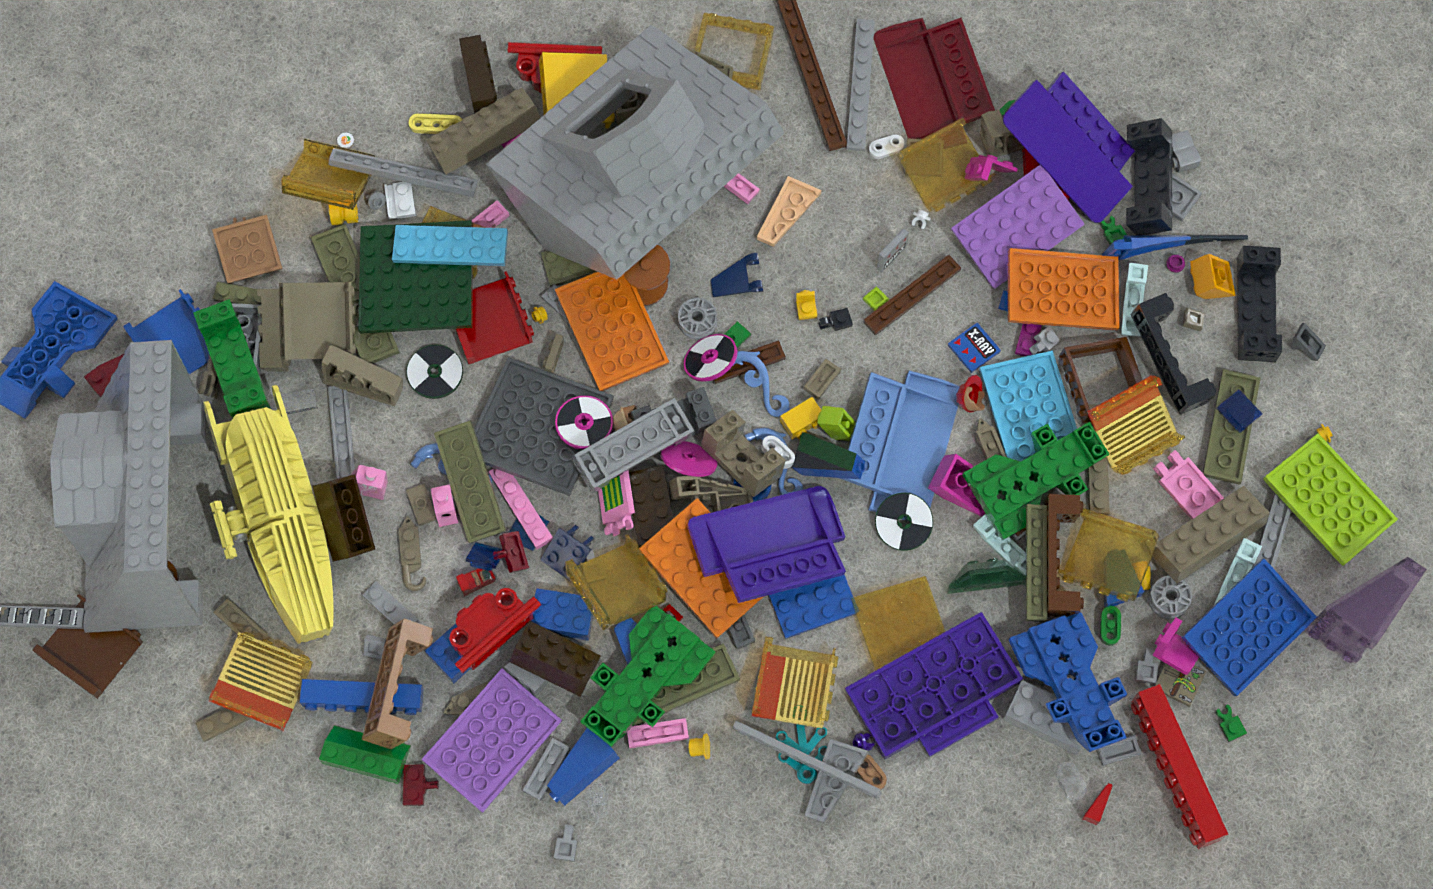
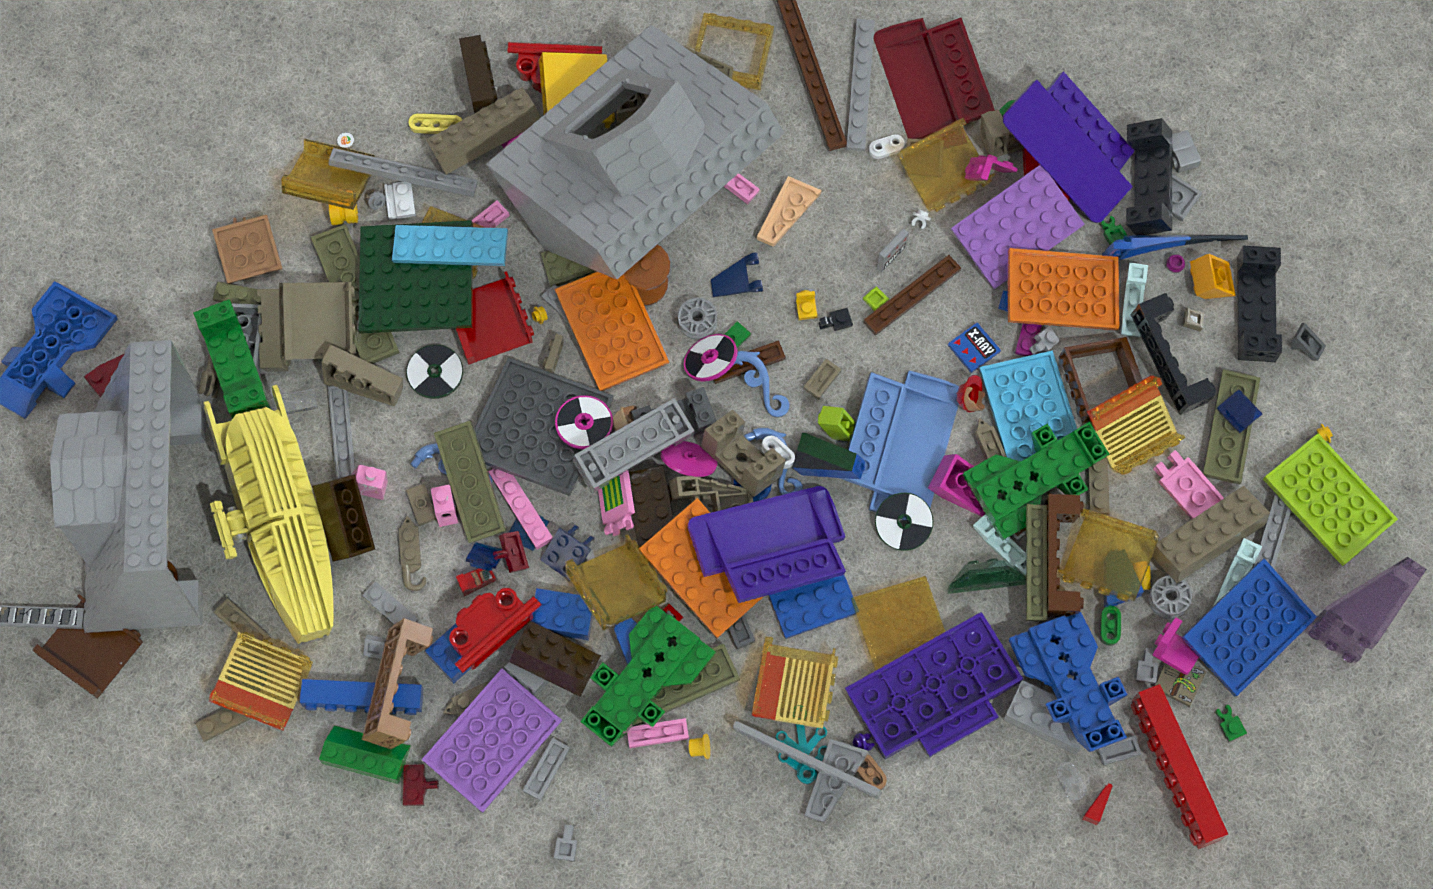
(177, 324): blue panel -> none
(581, 767): blue slope -> none
(801, 418): yellow brick -> none

